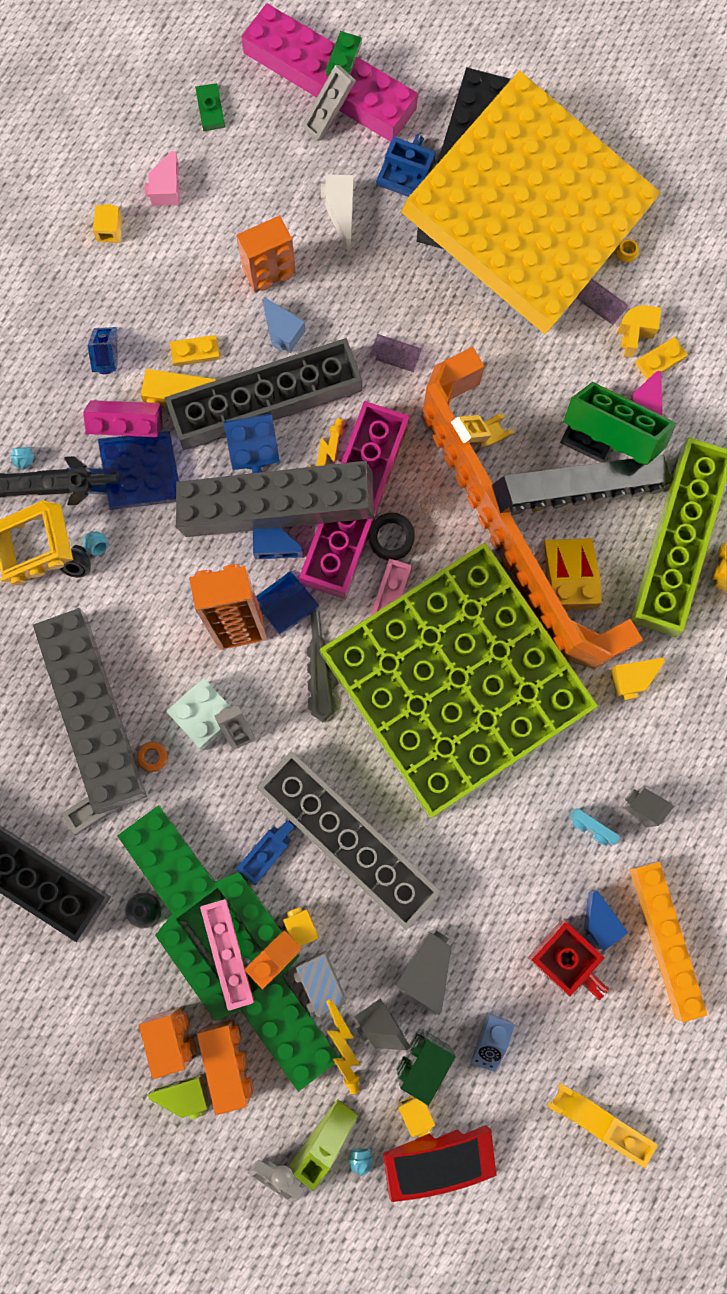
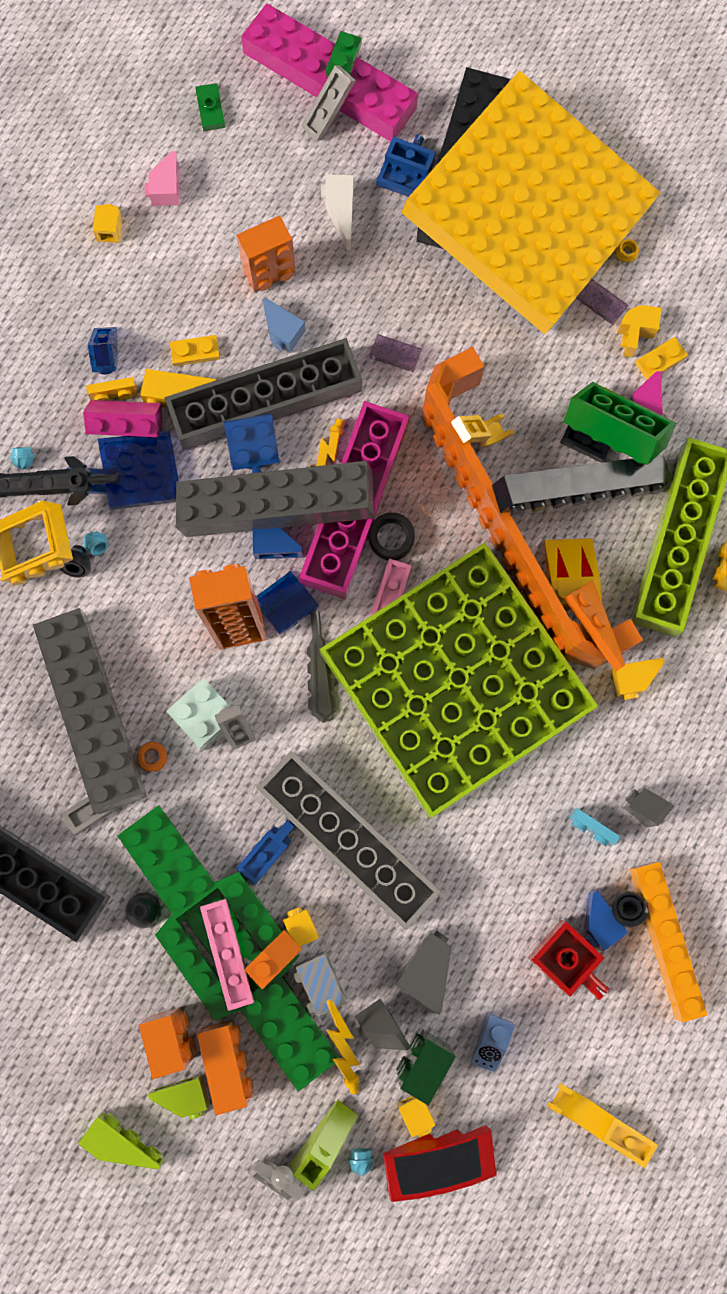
(113, 389): none -> yellow plate
(114, 1144): none -> lime slope
(590, 612): none -> orange wing
(630, 909): none -> black brick

